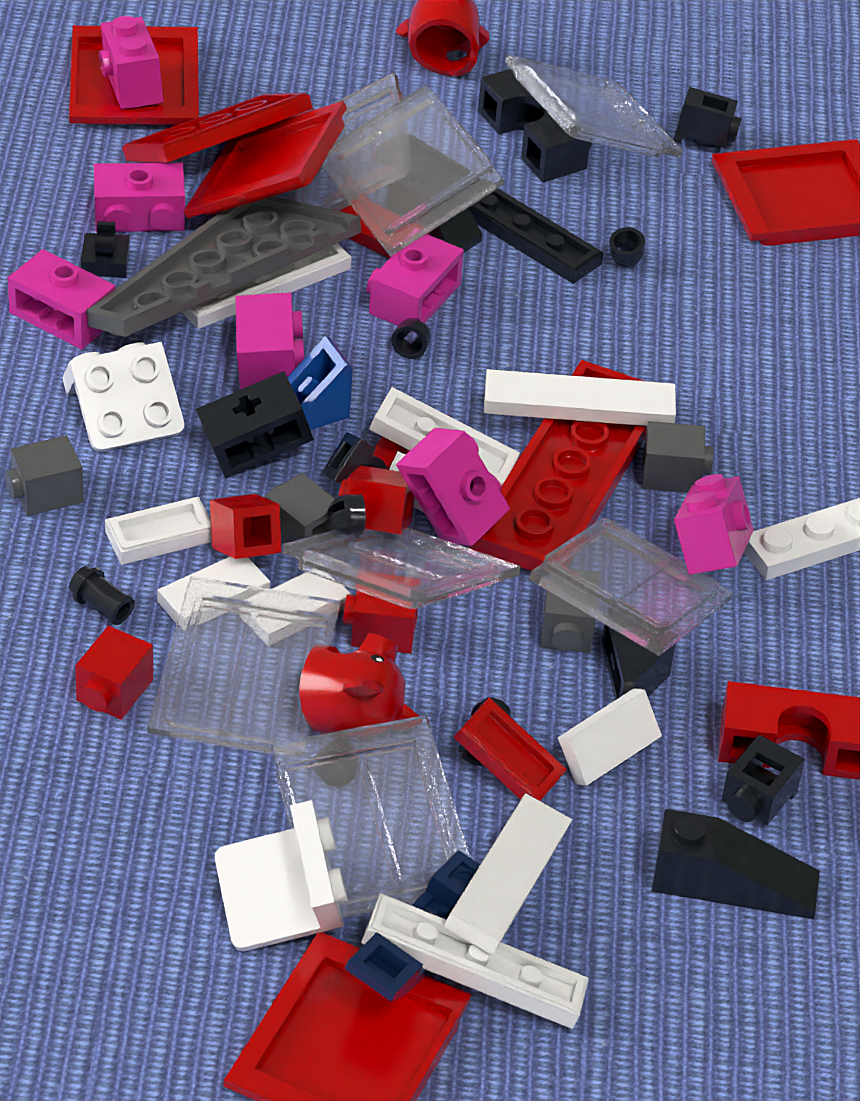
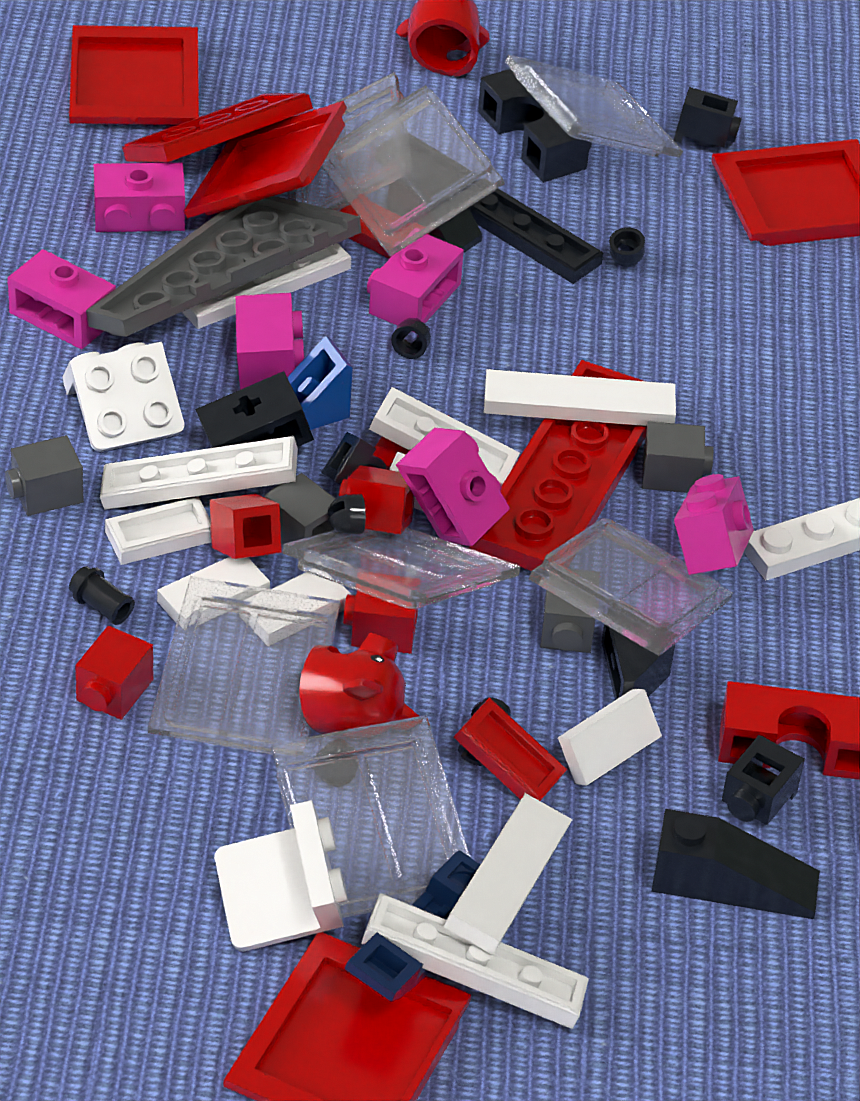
(106, 252): black tile -> none
(131, 62): dark pink brick -> none
(199, 472): none -> white tile

